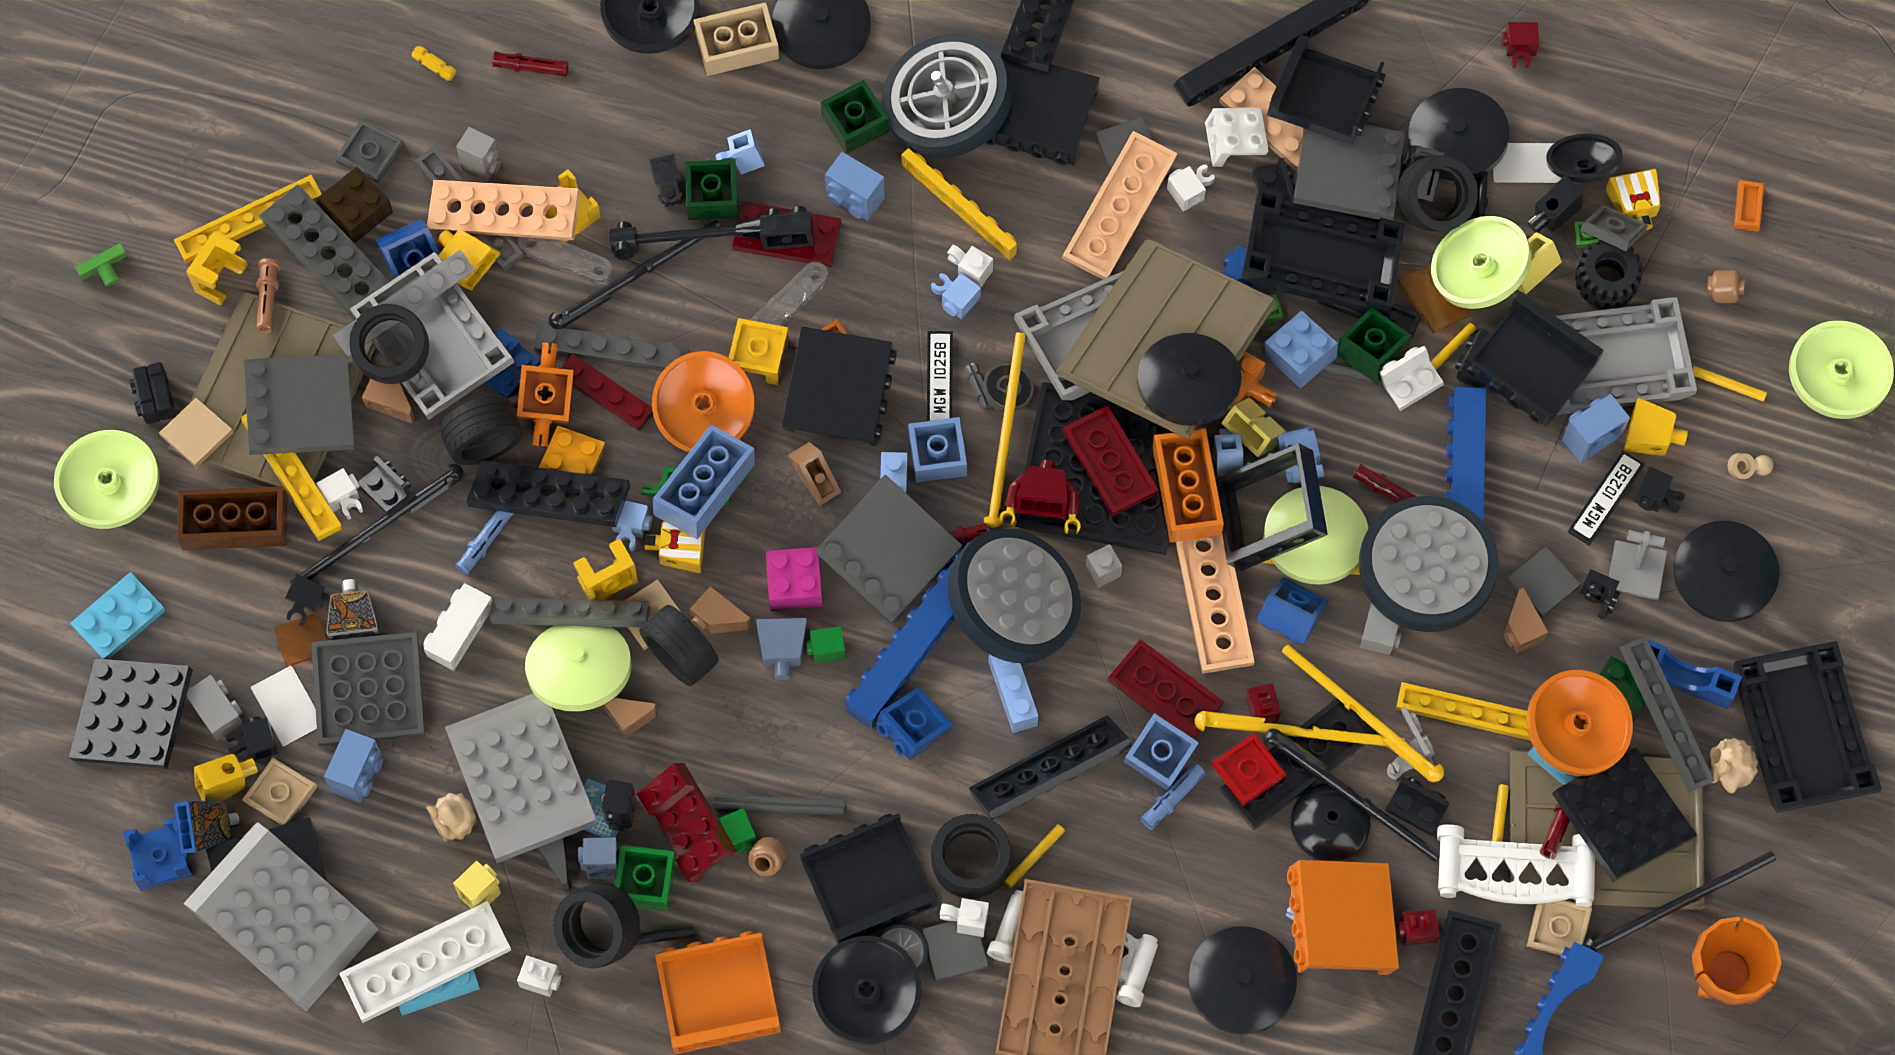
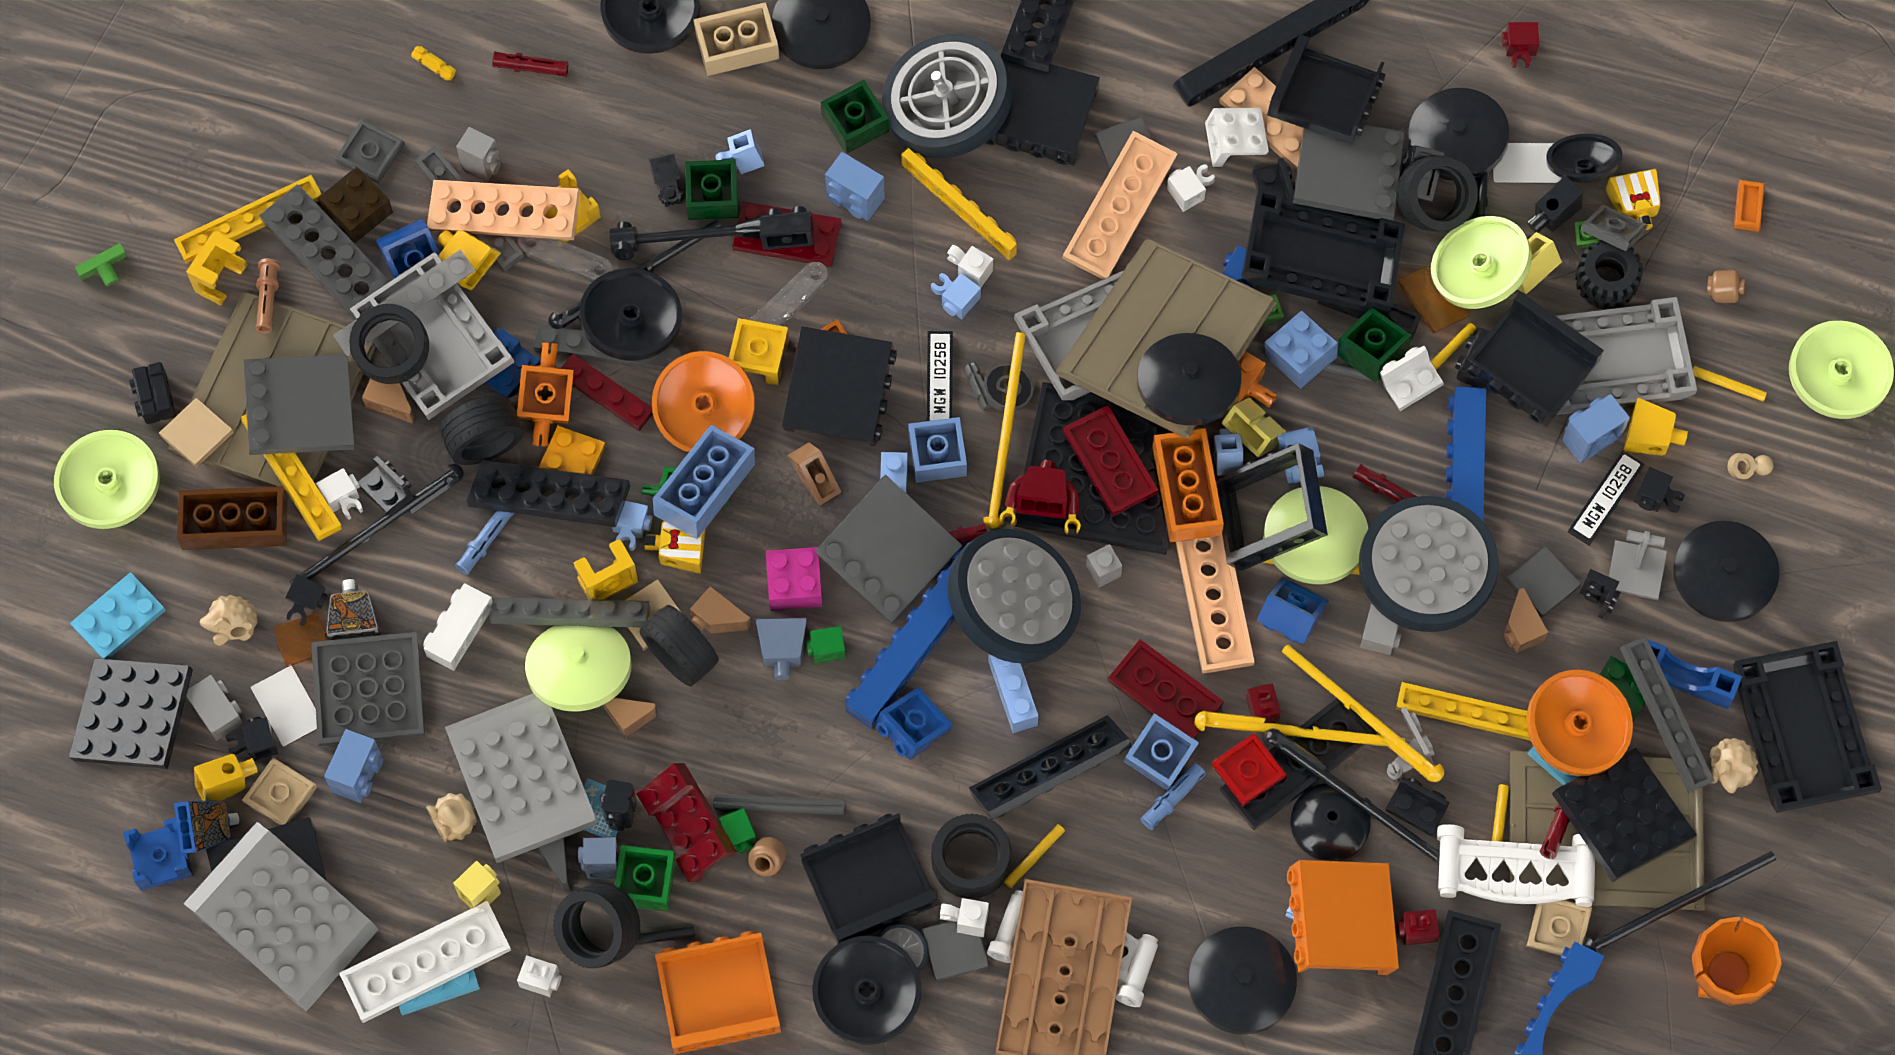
(231, 619): none -> tan animal
(630, 314): none -> black dish

